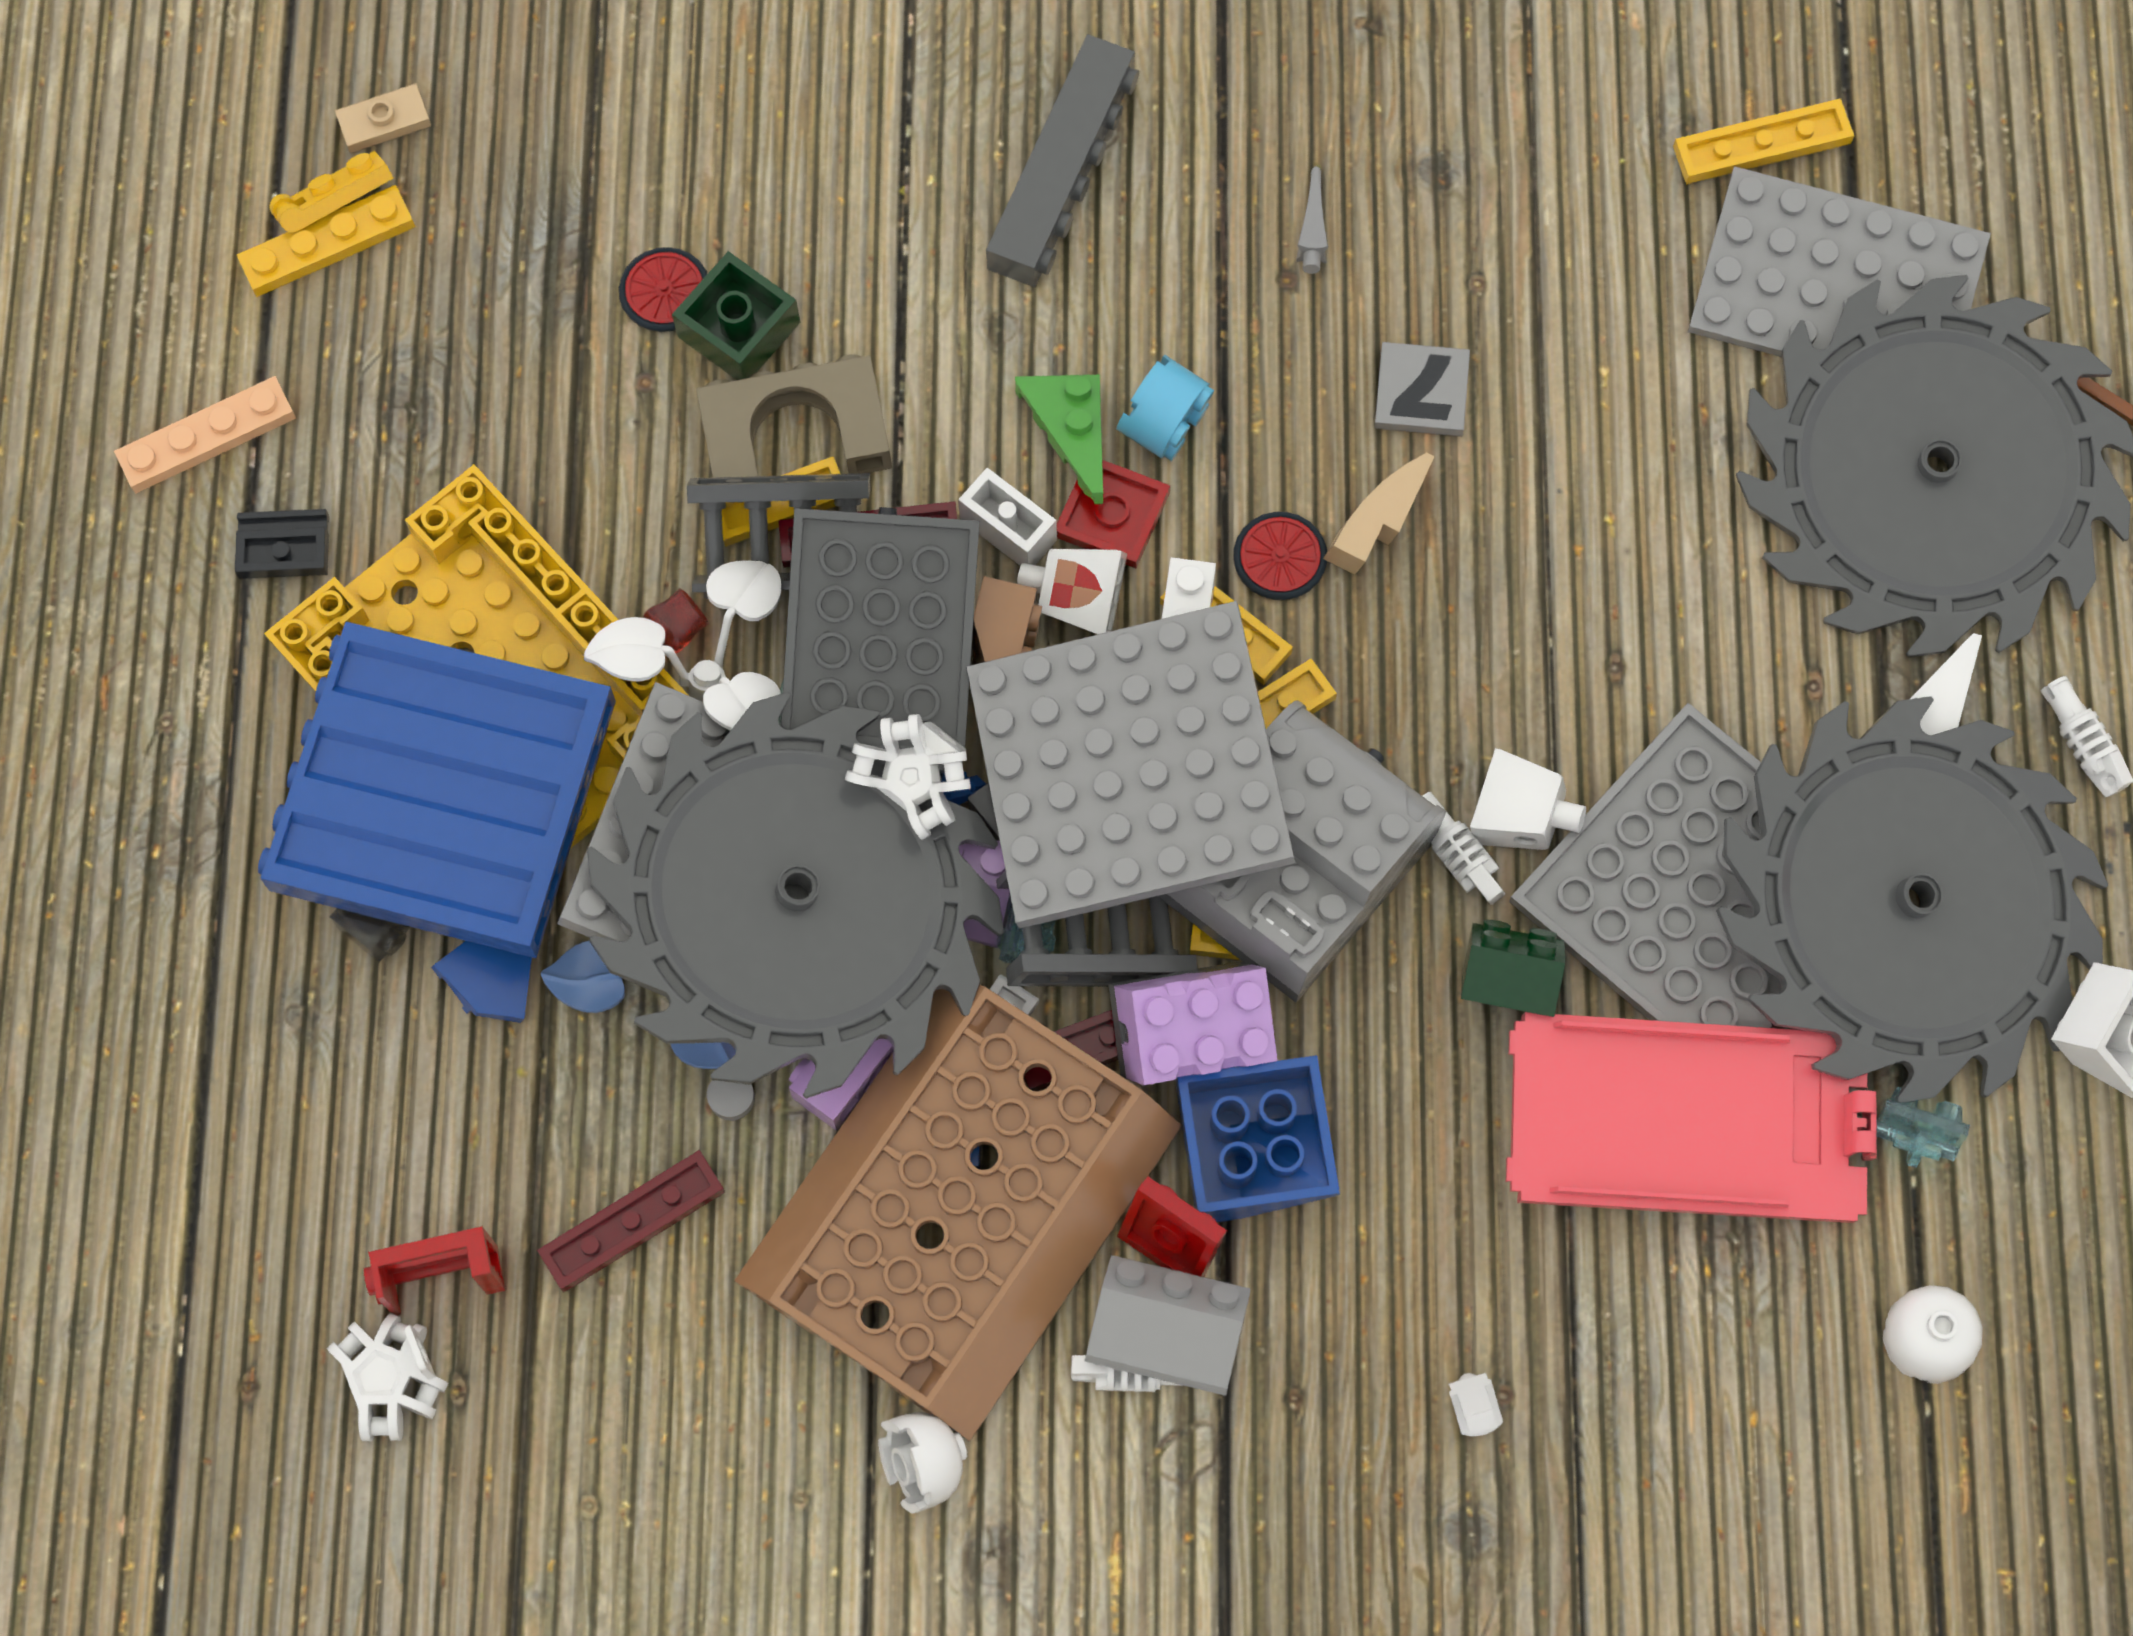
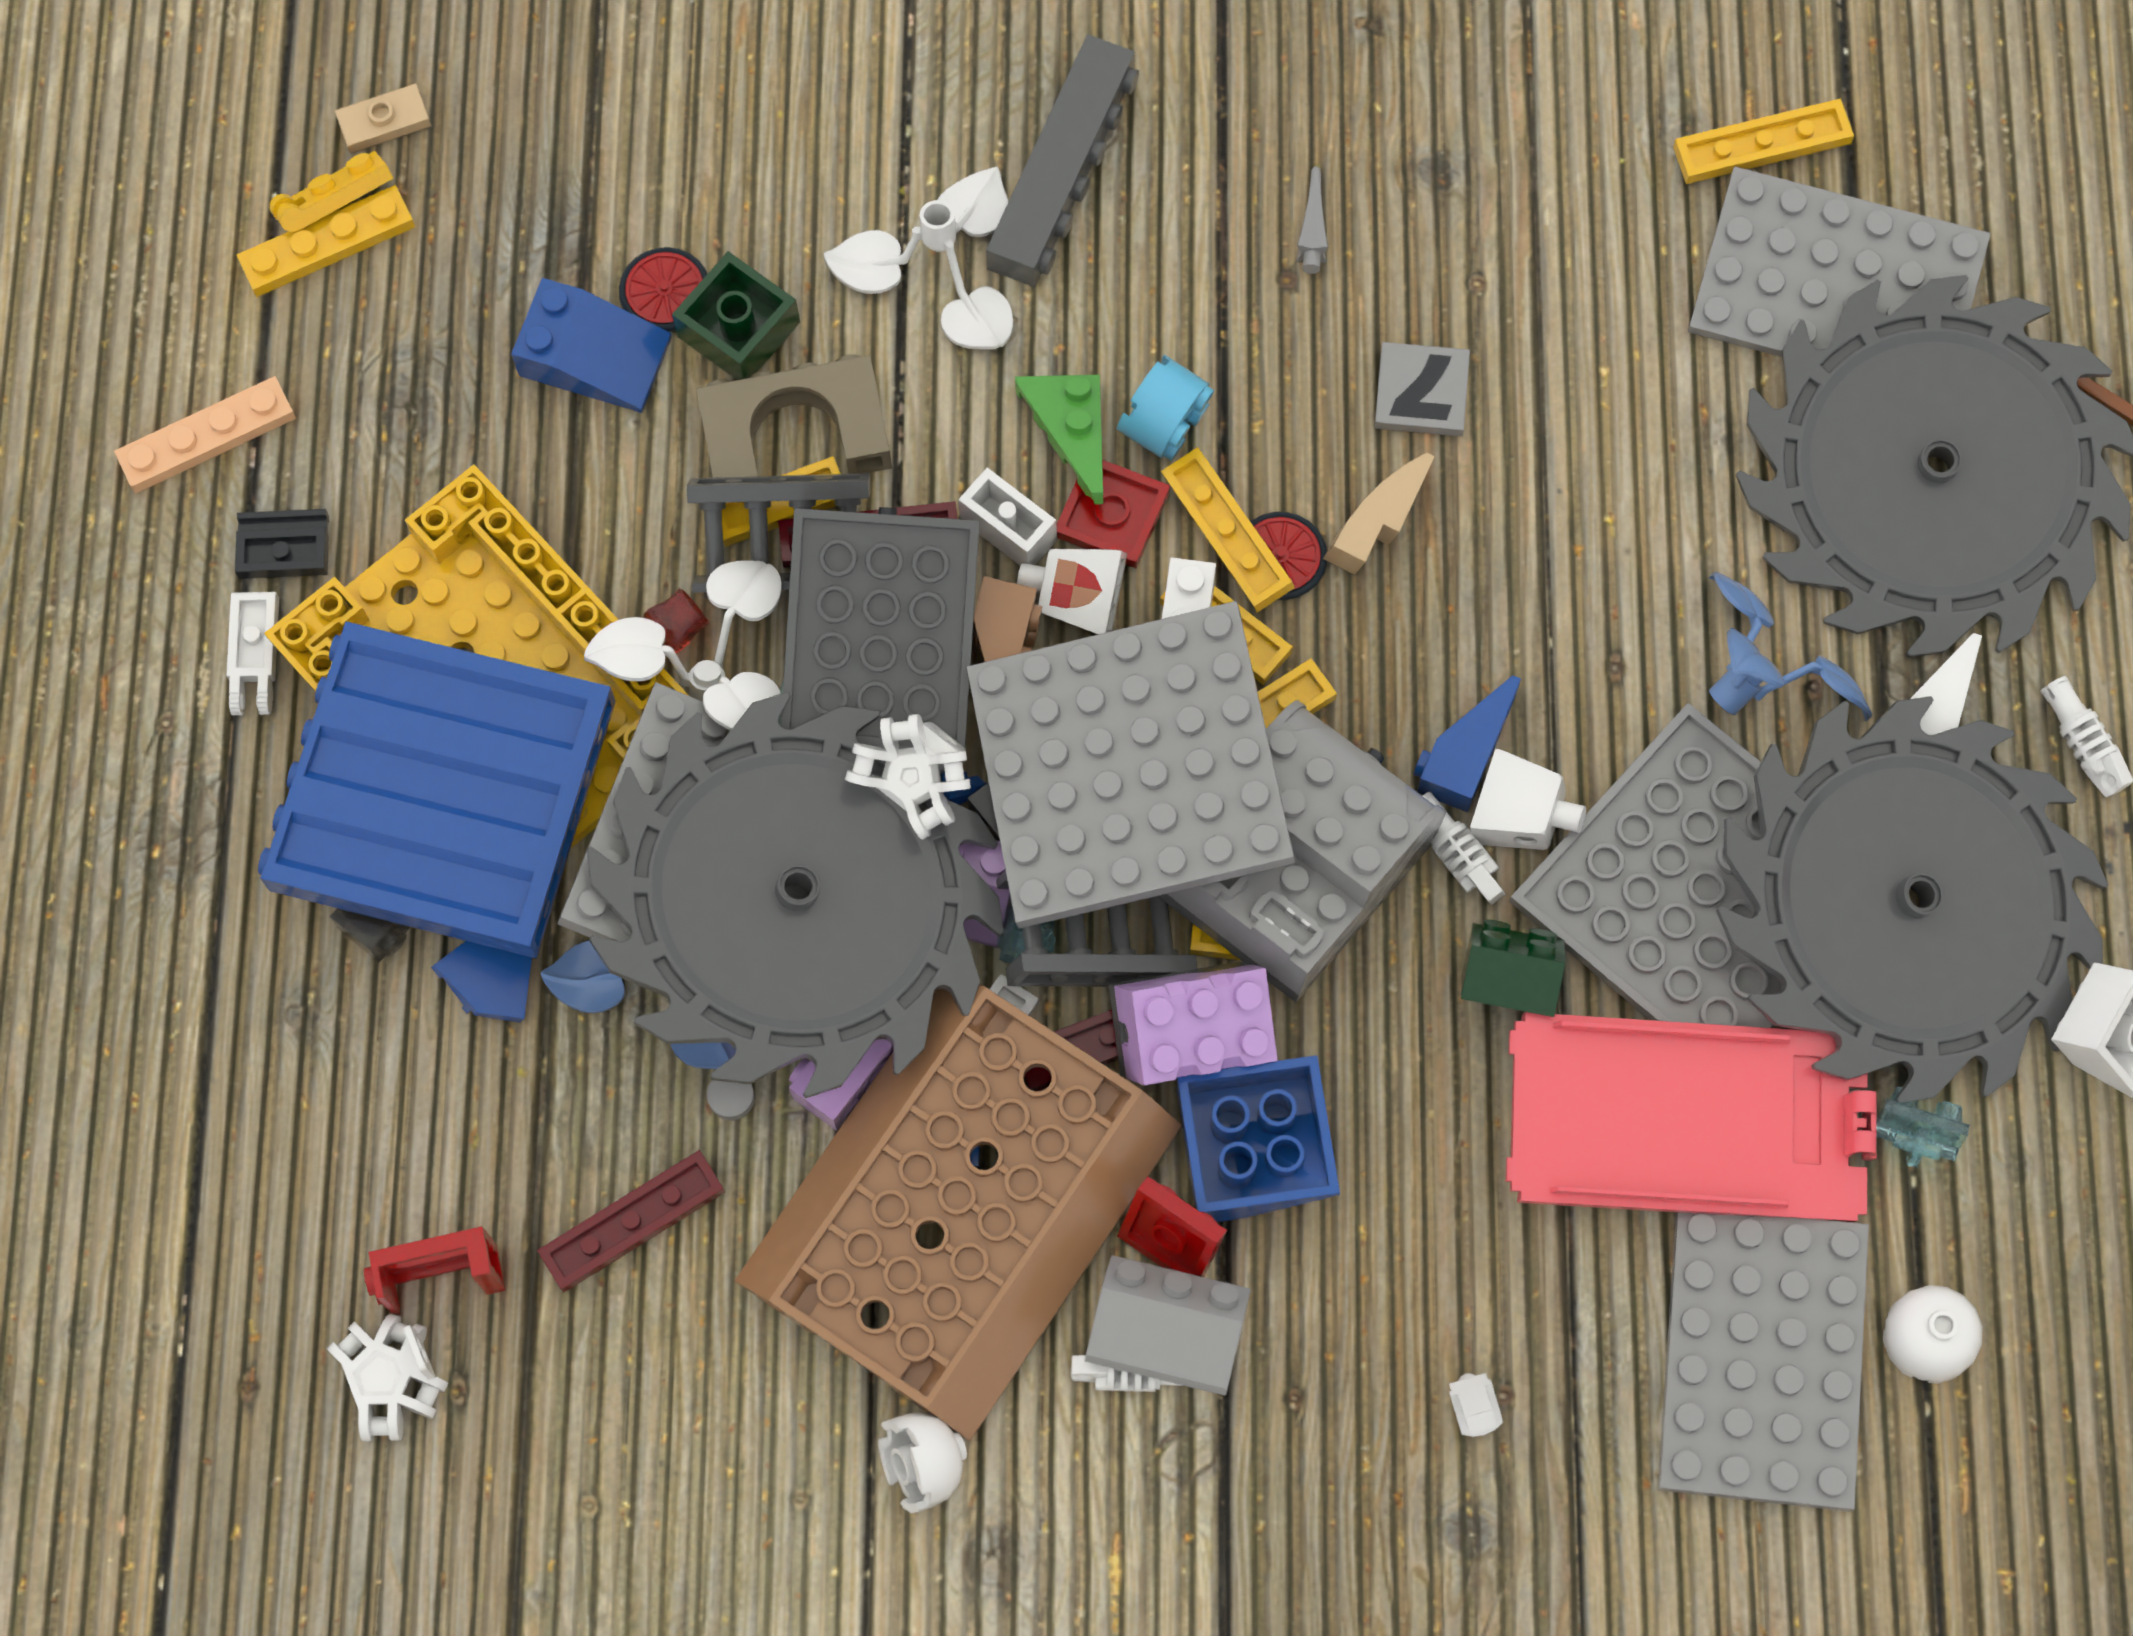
(249, 651): none -> white hinge
(589, 346): none -> blue slope
(873, 257): none -> white plant
(1227, 529): none -> yellow plate
(1464, 750): none -> blue slope
(1751, 668): none -> medium blue plant
(1764, 1359): none -> light grey plate

